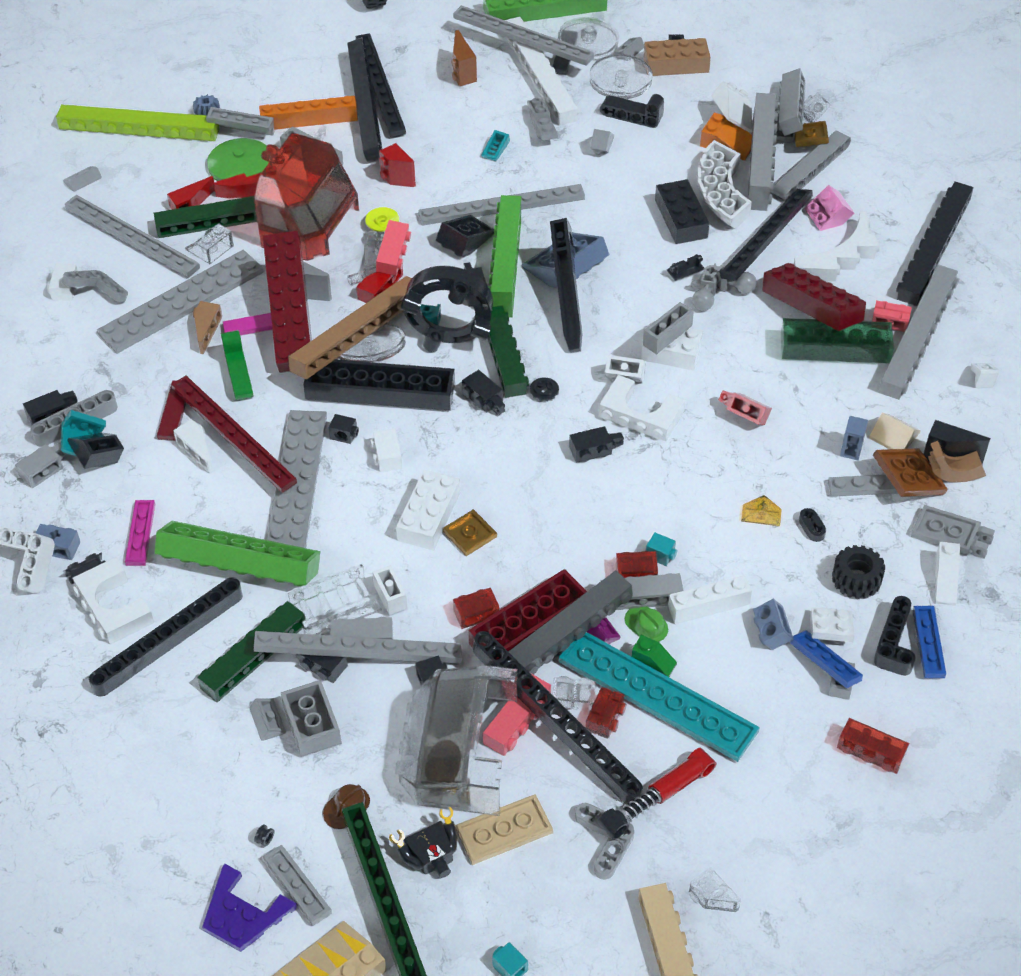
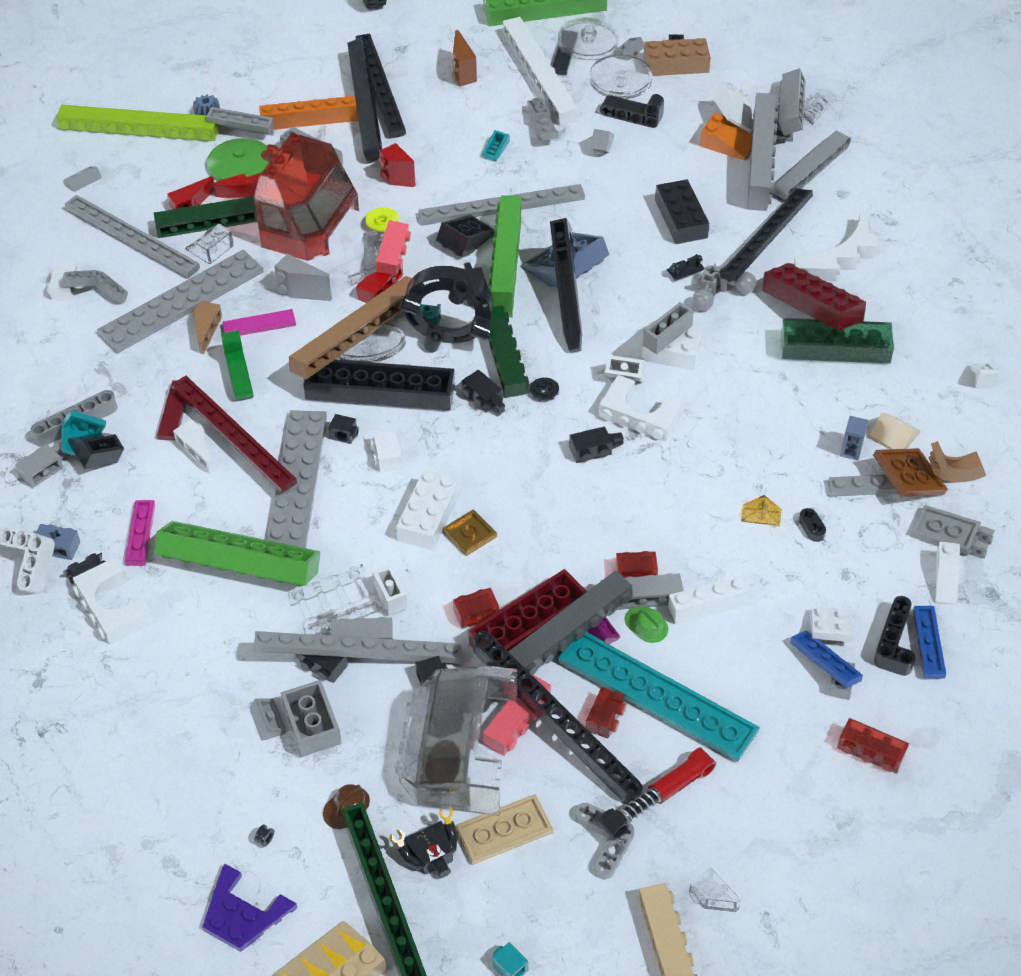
(48, 404): black hinge -> none
(165, 637): black beam -> none
(241, 658): dark green brick -> none
(287, 295): dark red brick -> none
(297, 885): light grey plate -> none
(524, 35): light grey plate -> none
(573, 693): clear brick -> none
(654, 655): green slope -> none
(664, 548): teal brick -> none
(716, 184): white brick -> none
(745, 407): hinge -> none
(772, 624): sand blue brick -> none
(812, 134): pearl gold tile -> none
(829, 209): bright pink slope -> none
(858, 559): black tyre -> none
(894, 313): coral brick -> none
(919, 332): light grey brick -> none
(935, 243): black brick -> none
(956, 441): black slope -> none

